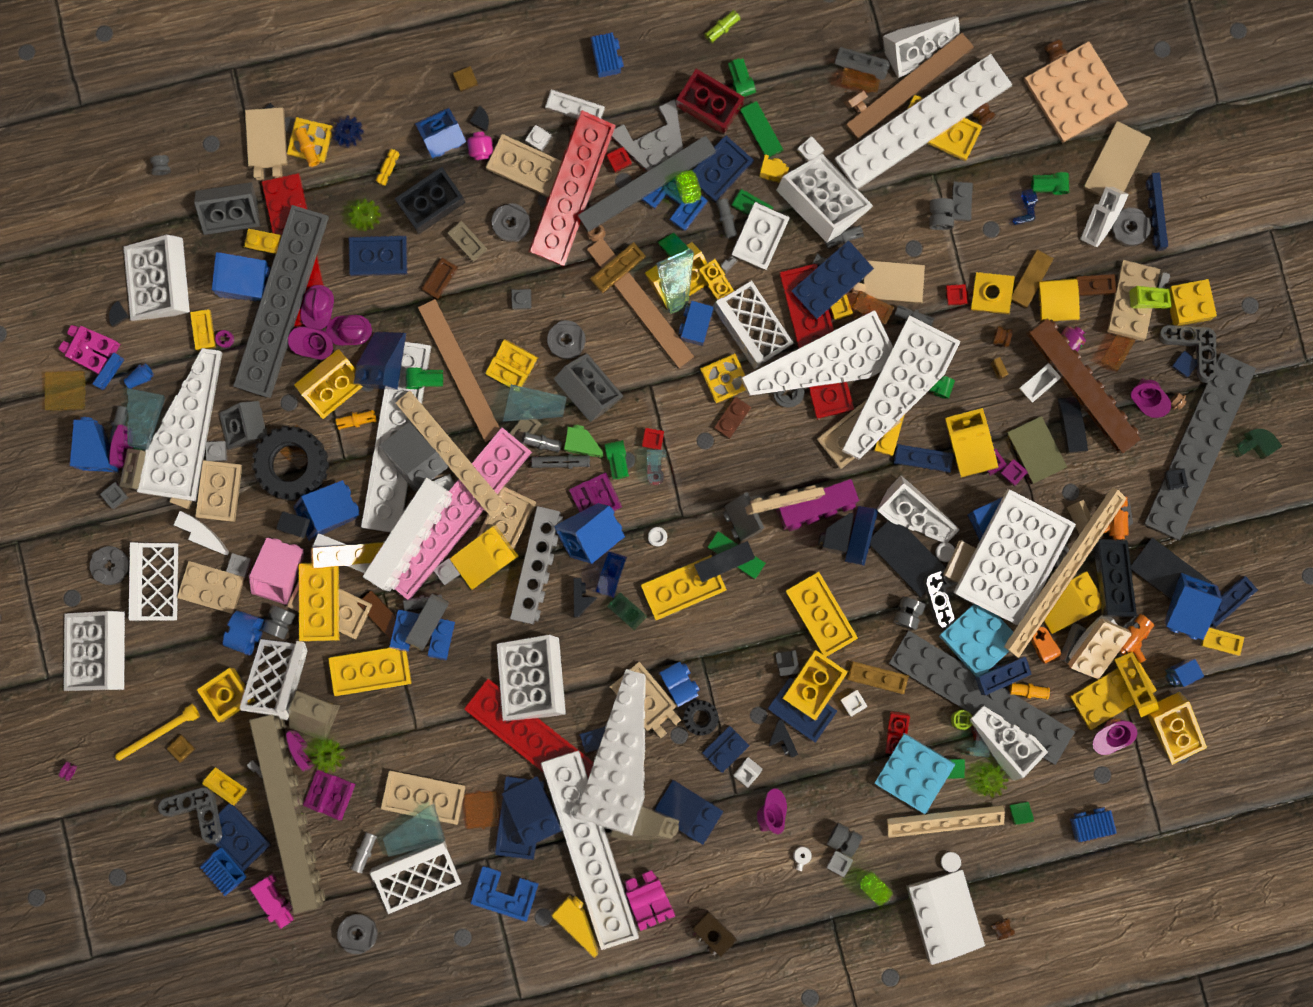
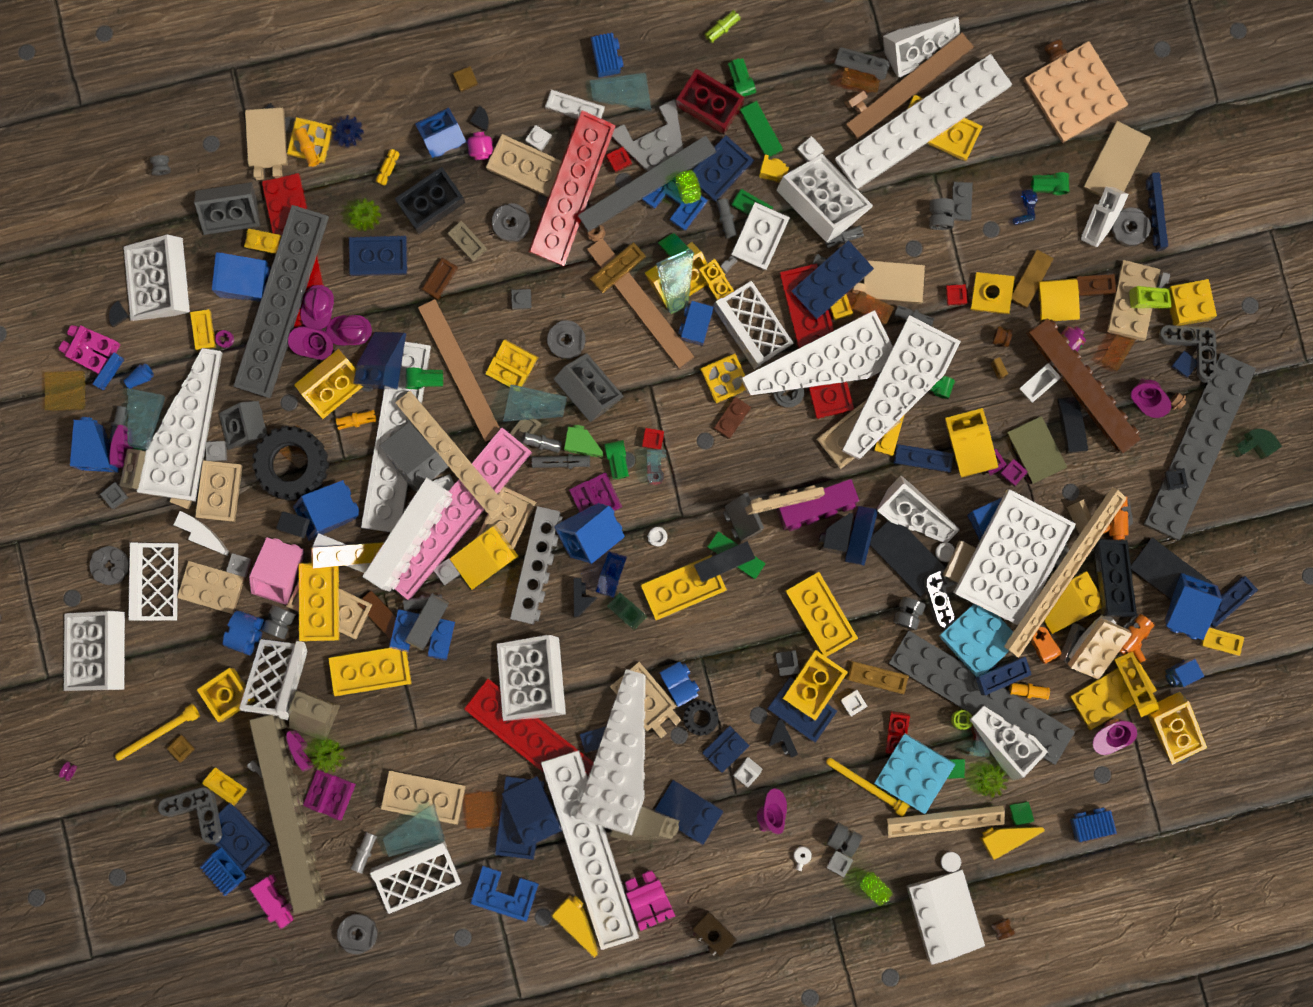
(622, 90): none -> clear light blue wing
(899, 806): none -> yellow piece
(983, 114): reddish brown wheel -> none
(1002, 840): none -> yellow slope

